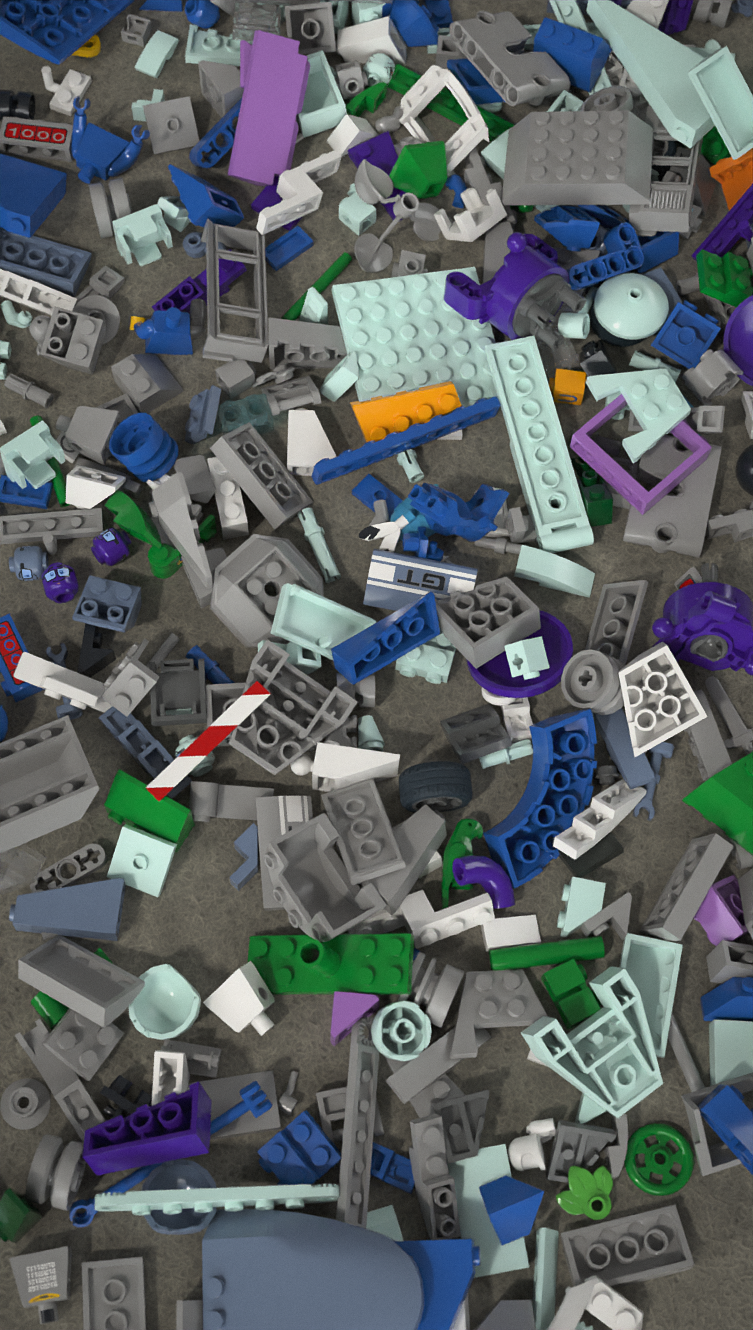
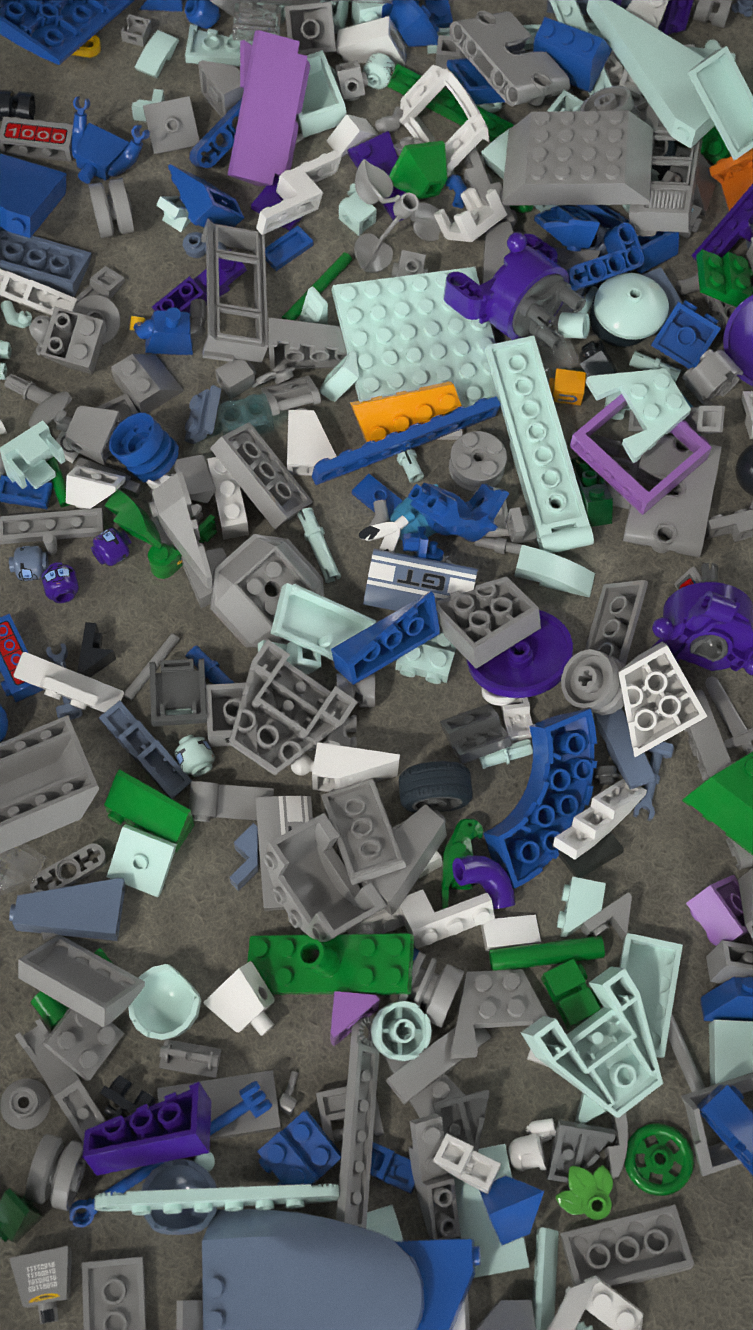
(51, 409): none -> light grey dish
(73, 85): white plate -> none
(109, 604): sand blue slope -> none
(129, 680): light grey bracket -> none
(140, 233): light aqua panel -> none
(169, 1074): white slope -> none
(205, 1160): none -> light aqua hinge
(208, 741): sticker -> none
(368, 99): green slope -> none
(369, 735): light aqua cone -> none
(466, 1163): none -> white slope
(477, 460): none -> light grey wheel
(527, 657): light aqua brick -> none
(687, 888): light grey slope -> none

